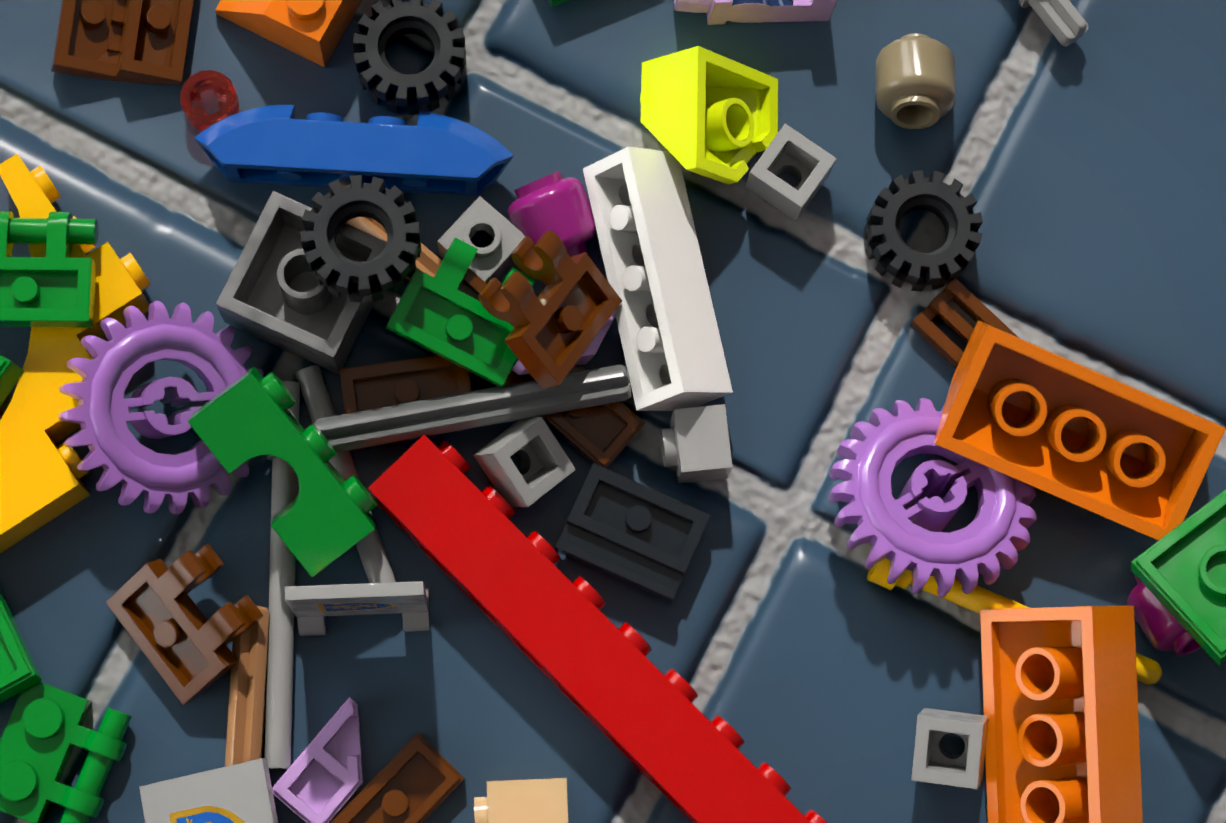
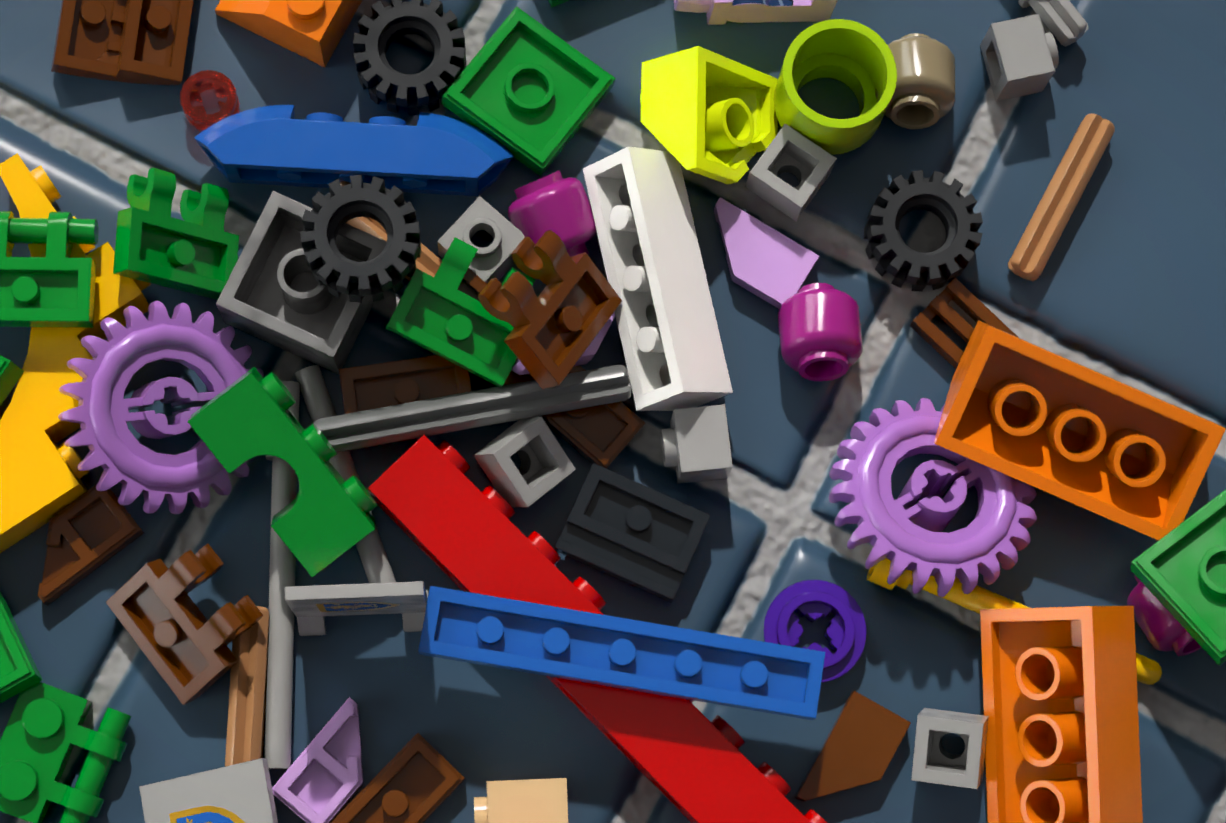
(83, 540): none -> reddish brown tile
(174, 252): none -> green plate
(528, 90): none -> green plate
(622, 653): none -> blue plate
(762, 256): none -> lavender tile
(817, 600): none -> dark purple gear
(820, 332): none -> magenta head
(845, 53): none -> lime piece
(855, 748): none -> reddish brown tile
(1019, 57): none -> light grey plate
(1061, 197): none -> medium nougat axle

